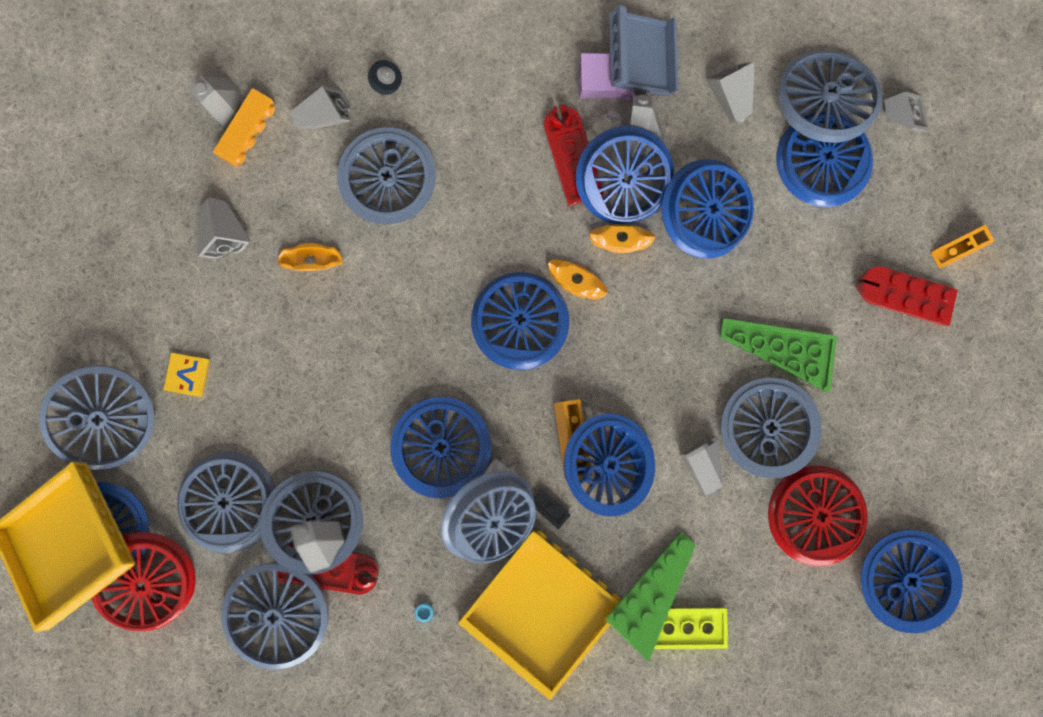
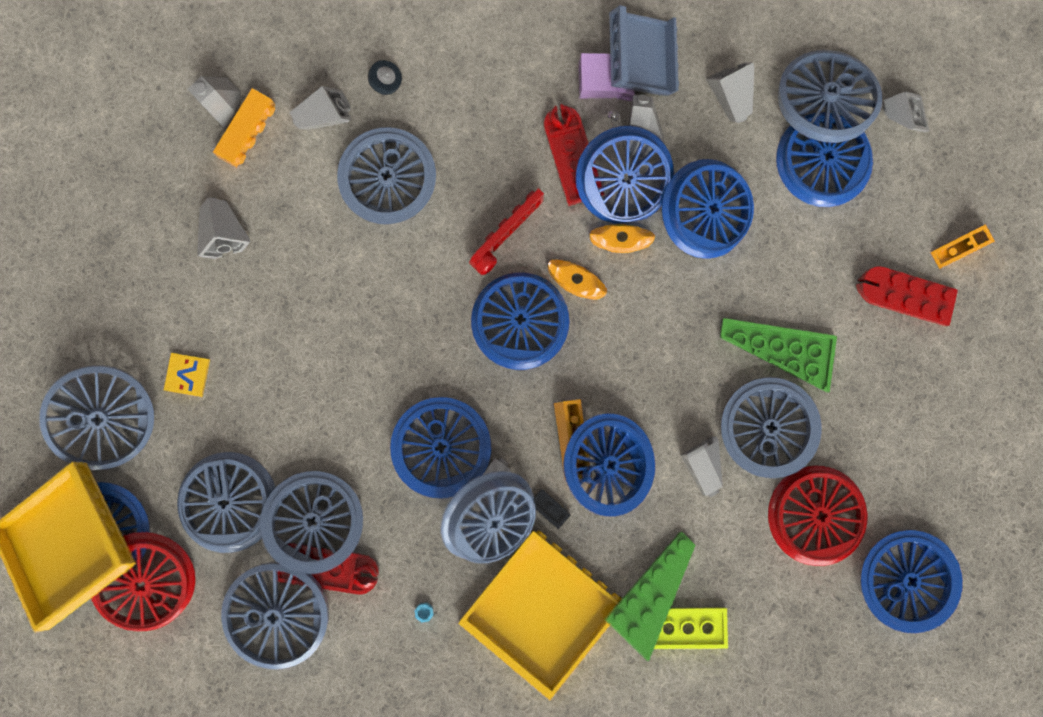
(208, 480): none -> sand blue tile
(295, 257): light orange piece -> none
(317, 543): light grey slope -> none
(484, 260): none -> red plate

